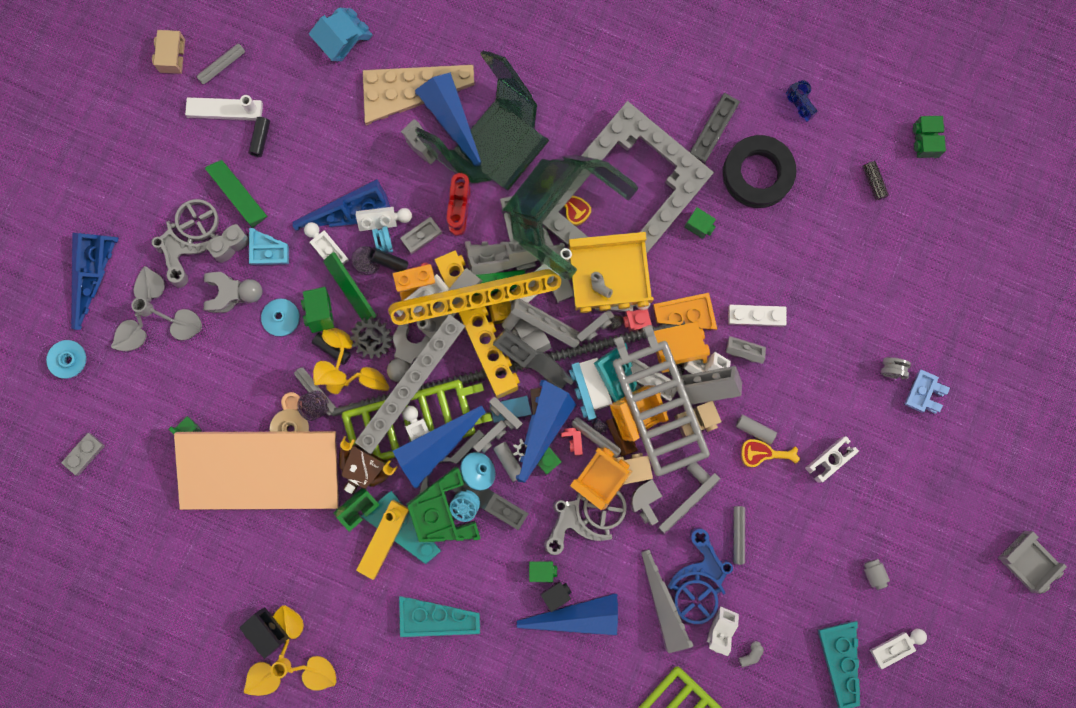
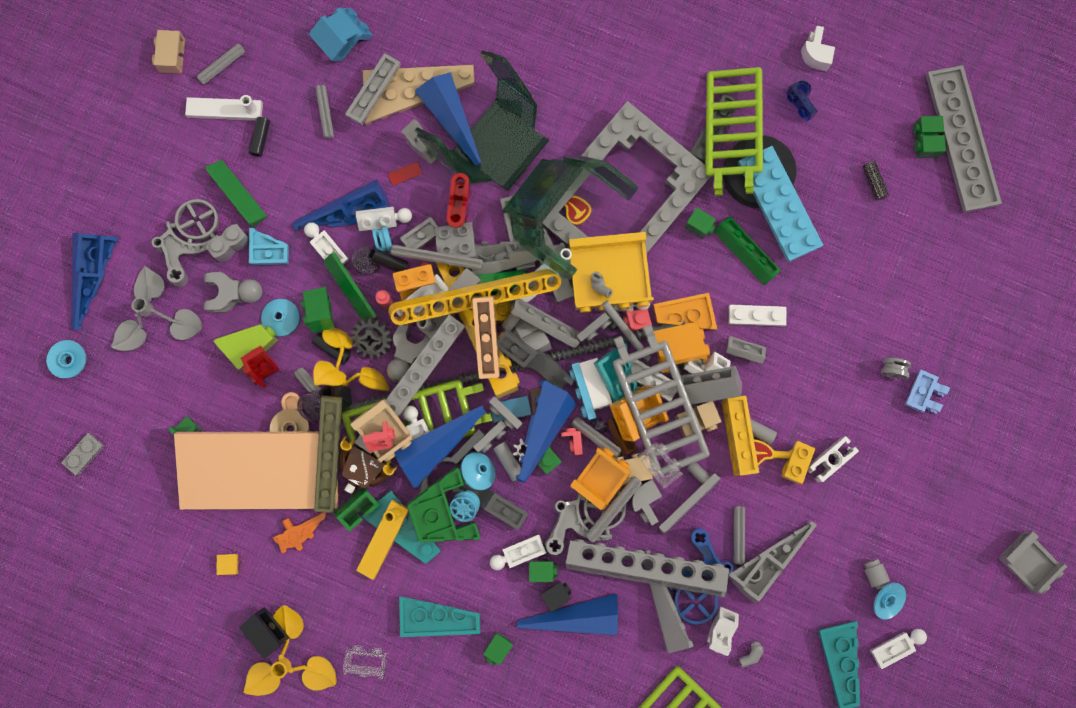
(227, 564): none -> yellow tile
(243, 341): none -> lime slope
(258, 365): none -> red bracket
(296, 535): none -> orange piece
(324, 111): none -> light grey axle
(328, 454): none -> olive tile
(338, 391): none -> black brick
(364, 670): none -> clear window
(372, 421): none -> tan panel
(373, 89): none -> light grey plate
(380, 440): none -> coral bracket
(384, 299): none -> coral cylinder
(404, 173): none -> red sticker
(437, 257): none -> light grey axle
(456, 240): none -> light grey hinge
(486, 337): none -> light nougat brick
(497, 649): none -> green brick
(519, 553): none -> white plate
(614, 508): none -> light grey axle
(624, 328): none -> light grey bar
(655, 471): none -> clear window
(655, 576): none -> light grey brick
(740, 436): none -> yellow fence
(747, 250): none -> green slope
(757, 119): none -> lime bar
(759, 574): none -> light grey wedge
(782, 207): none -> medium azure plate
(798, 463): none -> yellow plate
(816, 54): none -> white brick
(889, 600): none -> medium azure dish
(963, 139): none -> light grey plate

